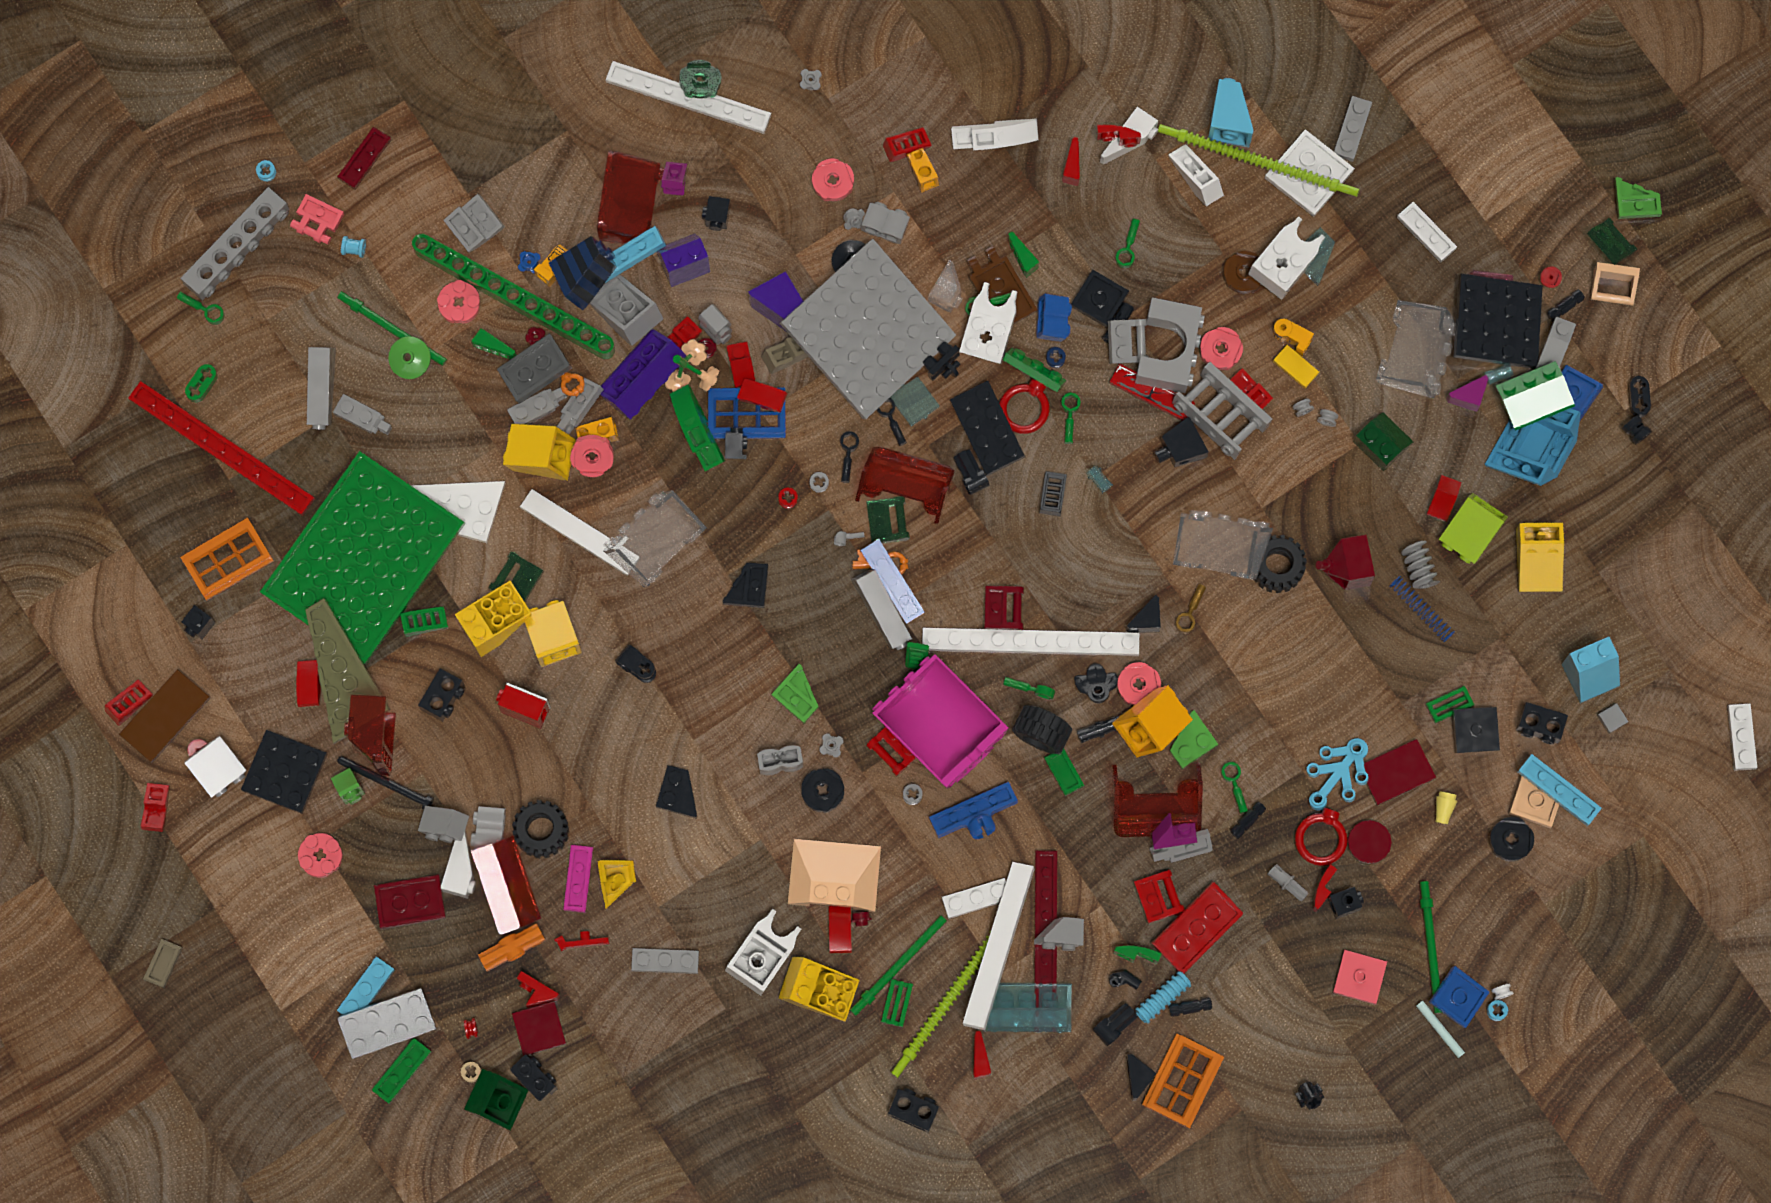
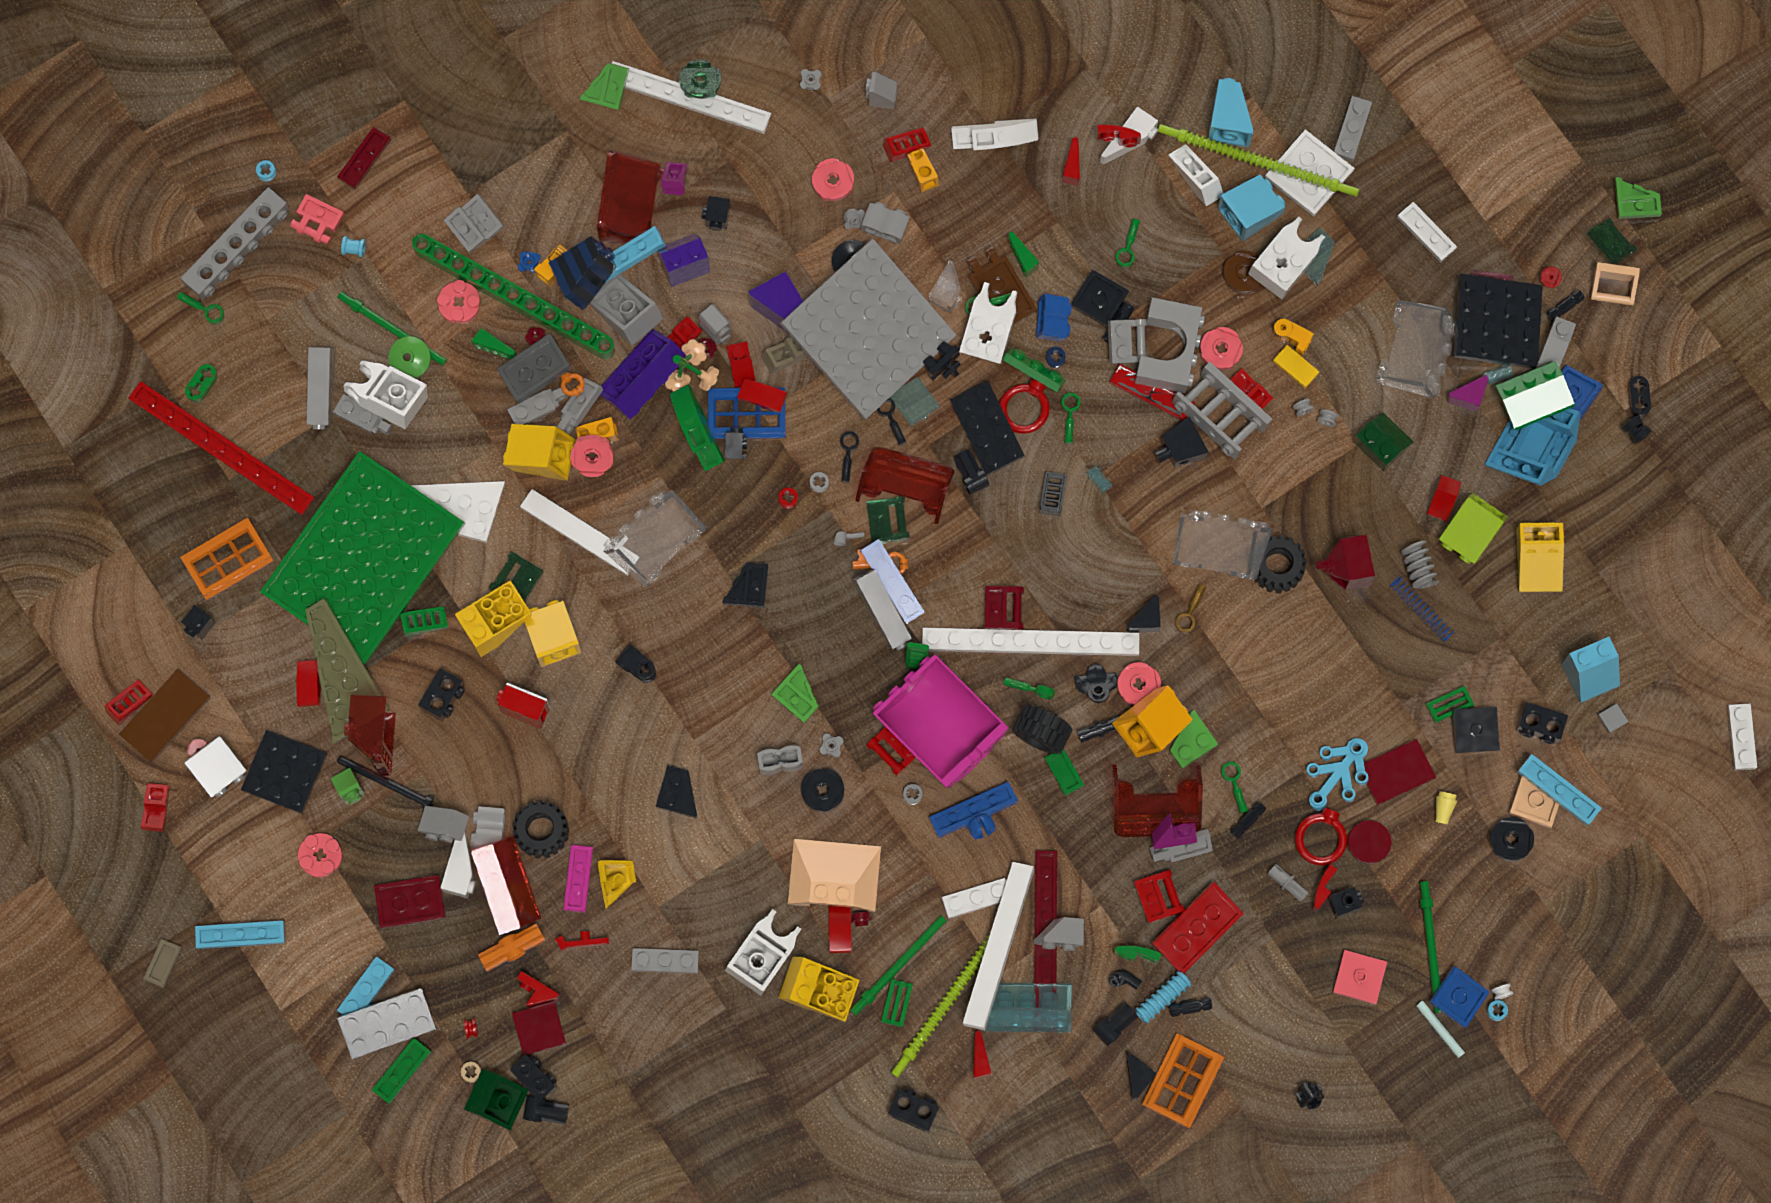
(240, 934): none -> medium azure plate
(388, 393): none -> white brick
(545, 1111): none -> black piece
(608, 87): none -> bright green wing
(881, 91): none -> light grey slope
(1251, 206): none -> medium azure slope

